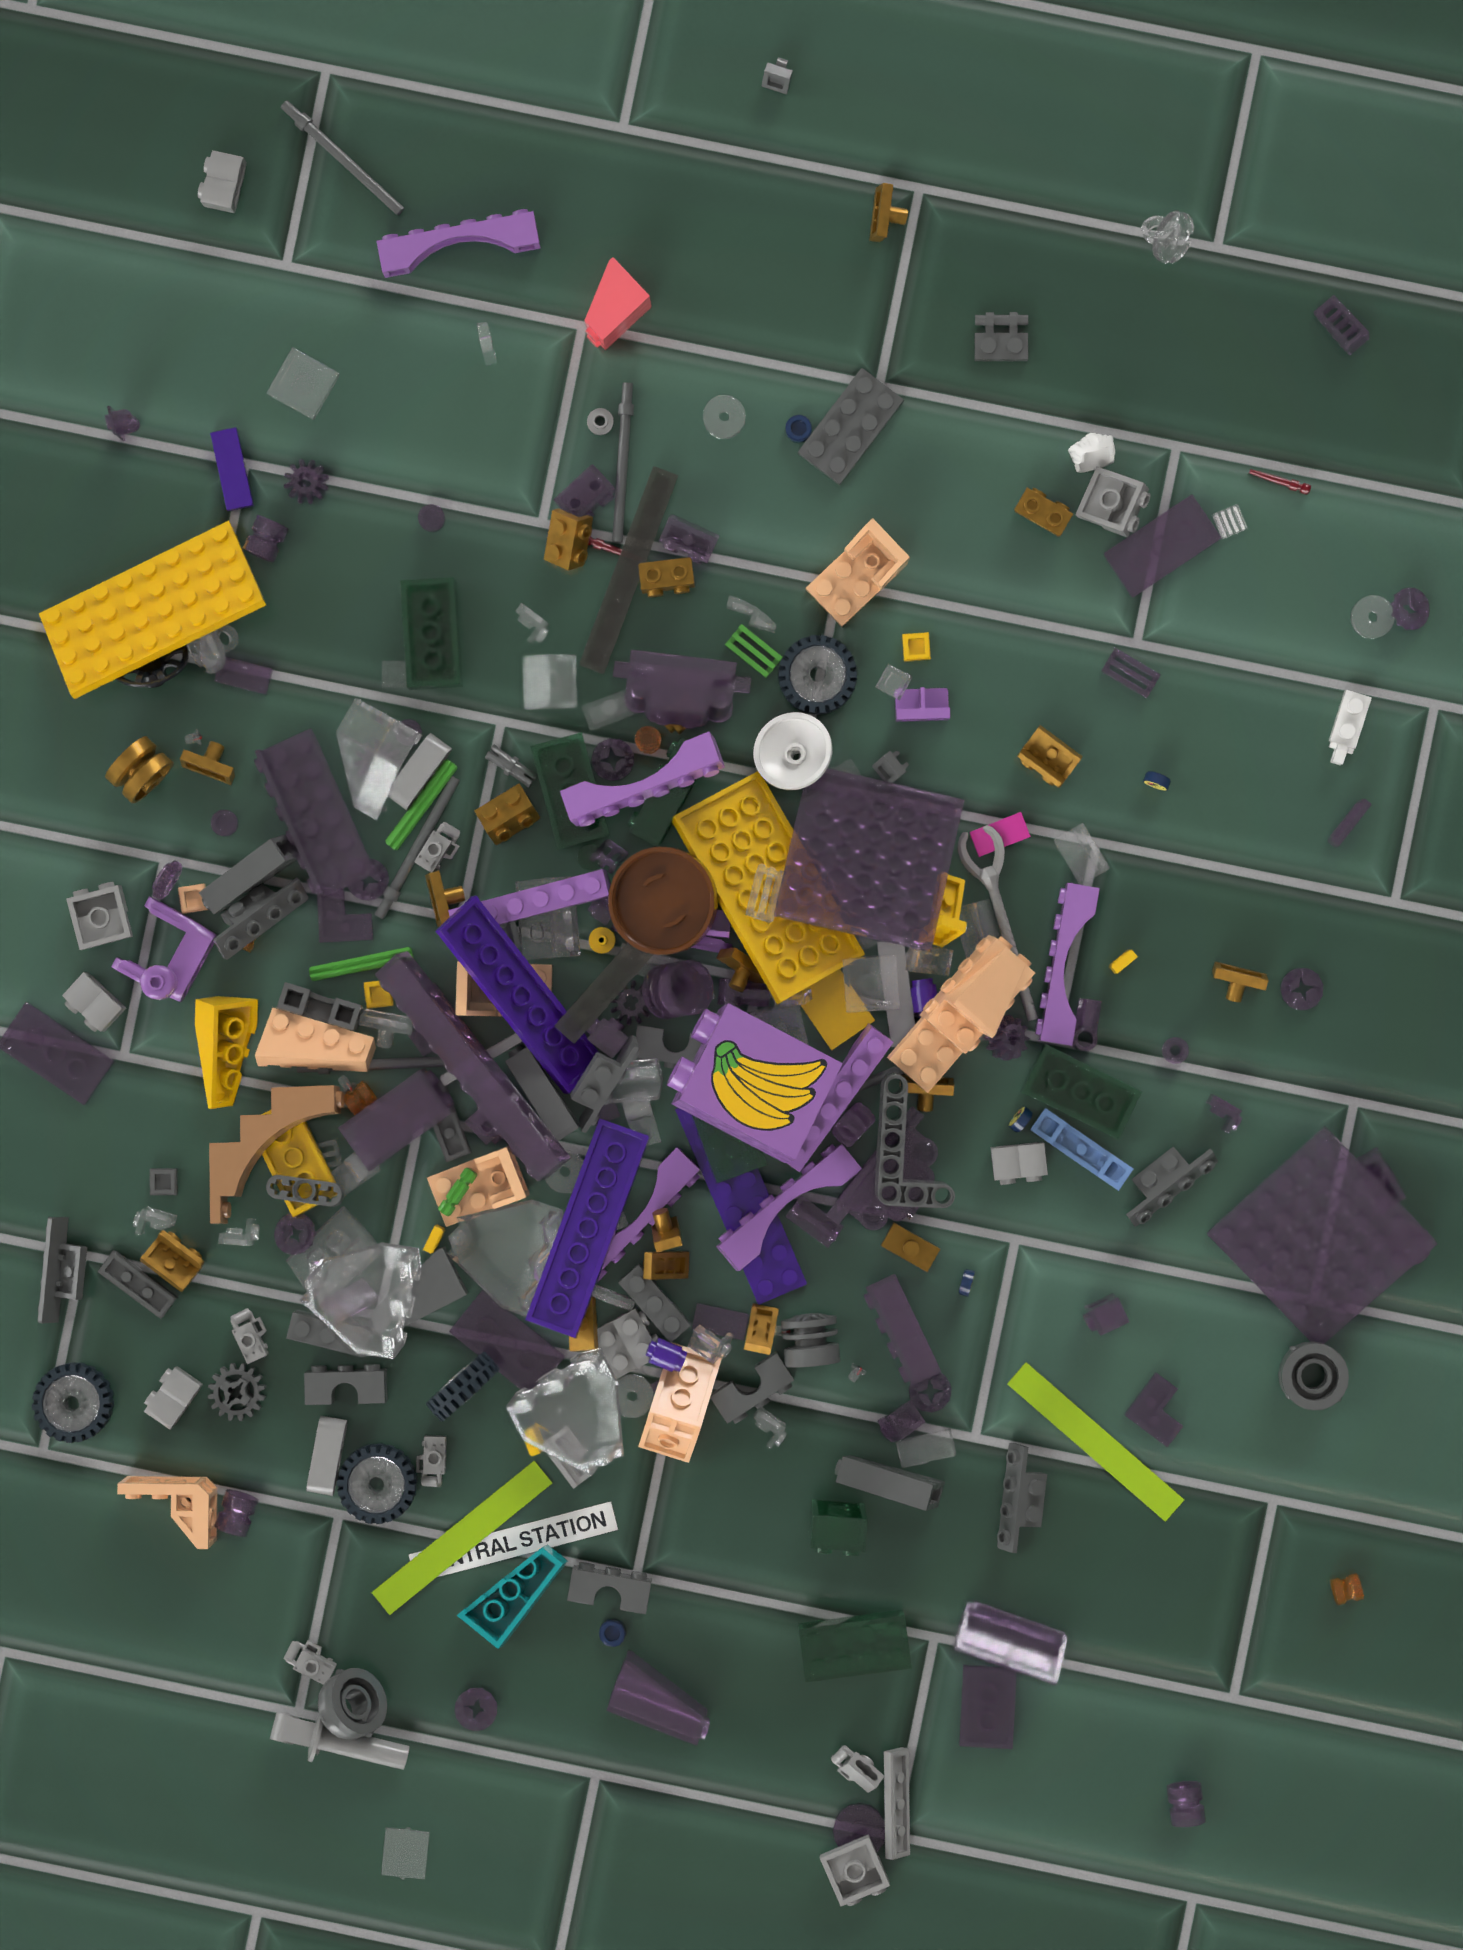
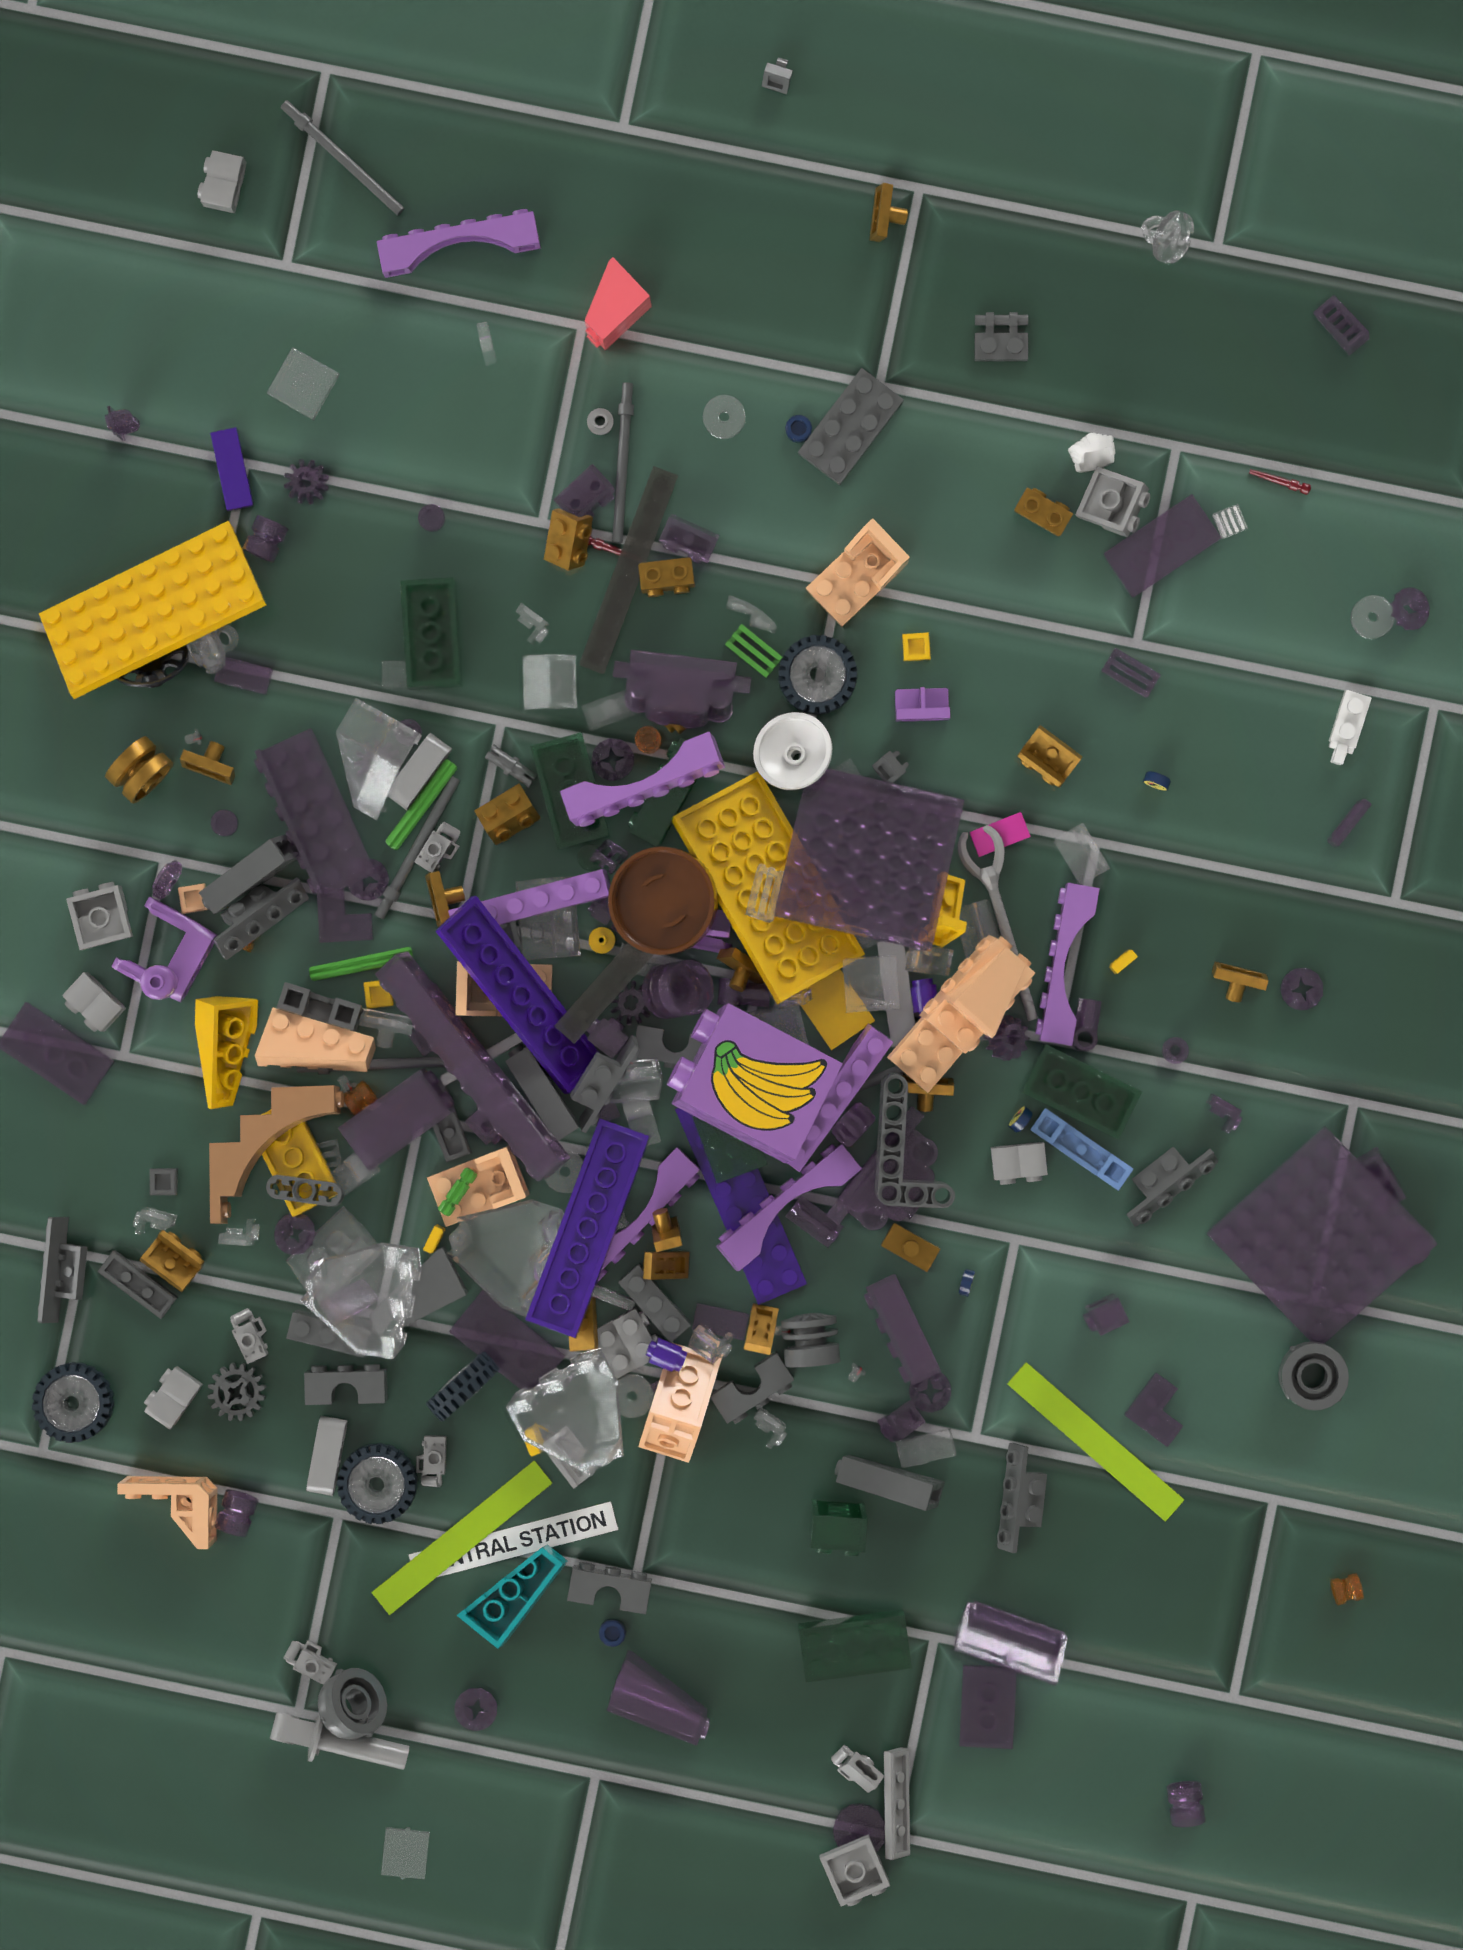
(893, 682): clear tile -> none

